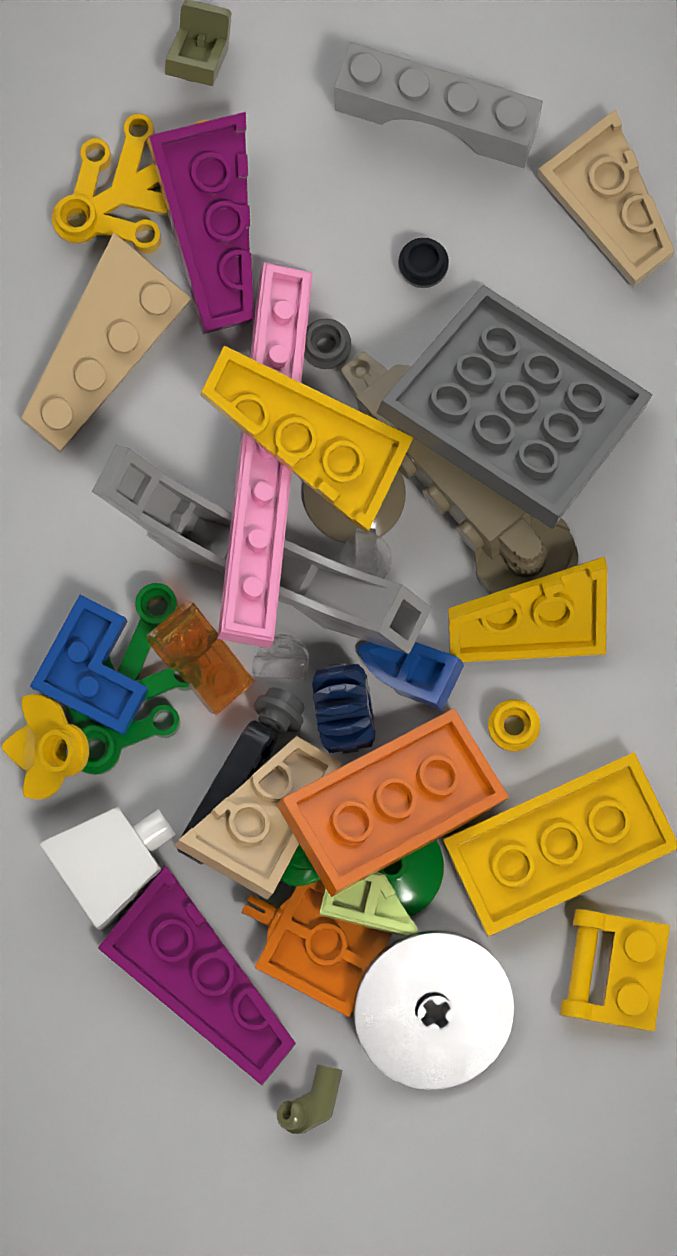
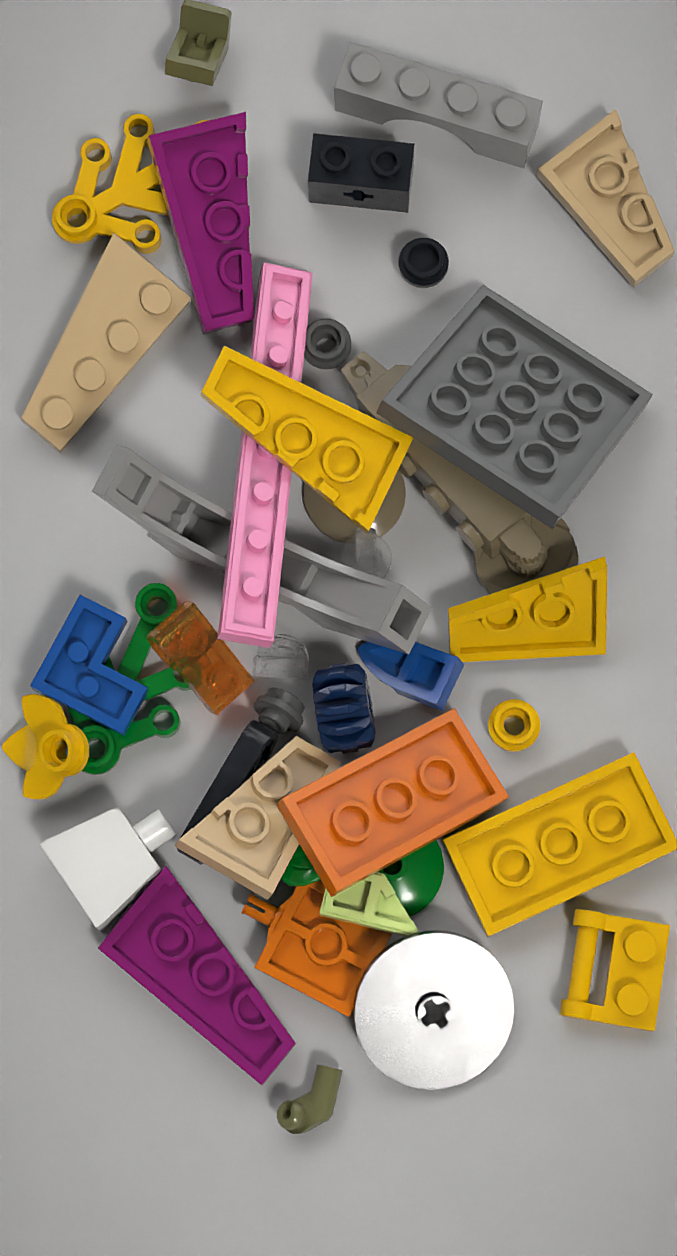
(360, 172): none -> black brick

